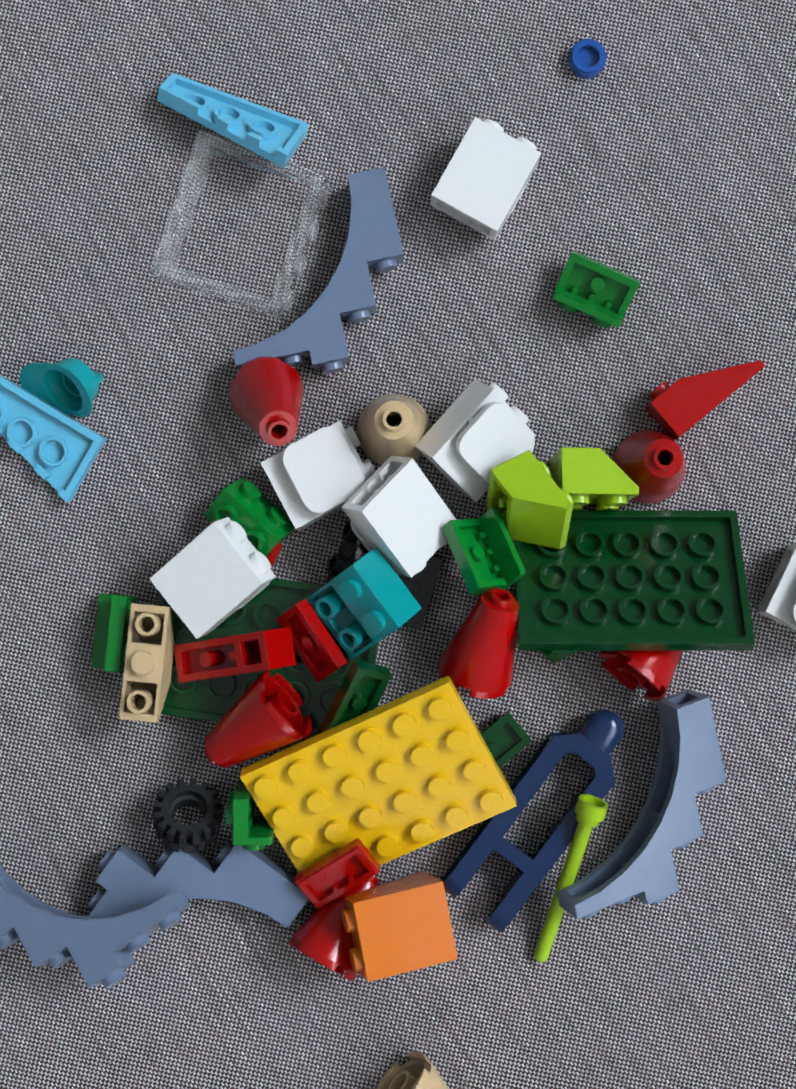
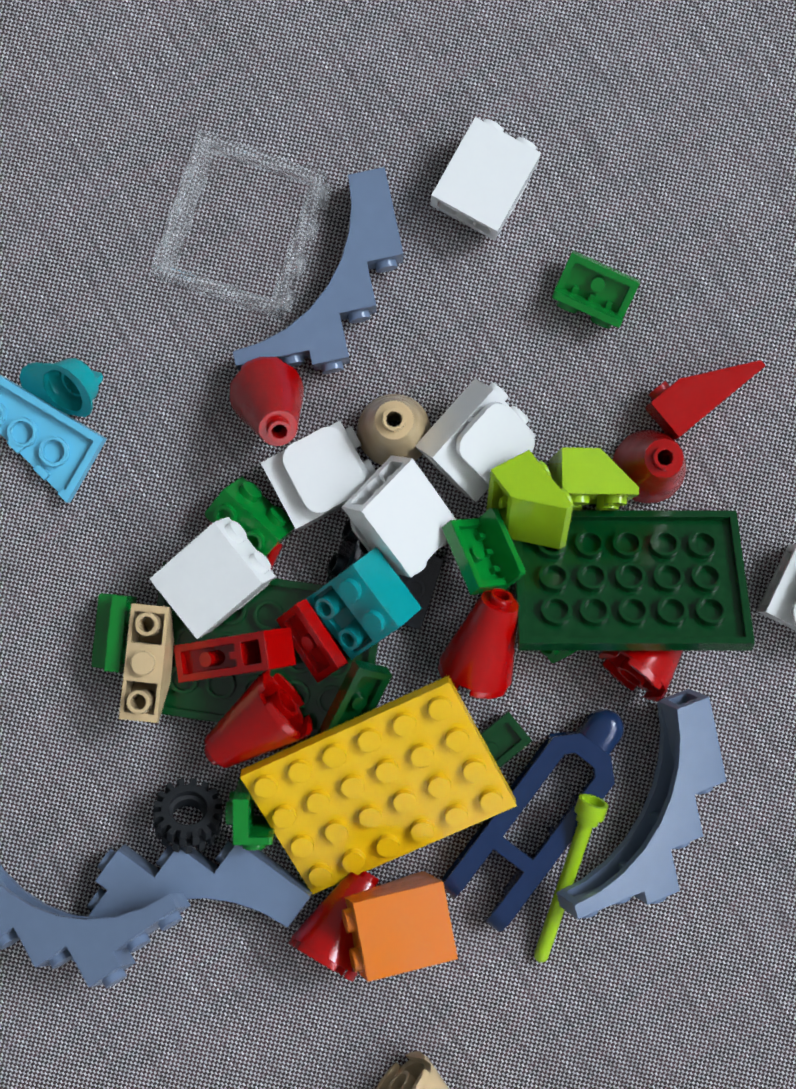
(244, 122): medium azure wing -> none
(337, 873): red plate -> none
(587, 58): blue tile -> none

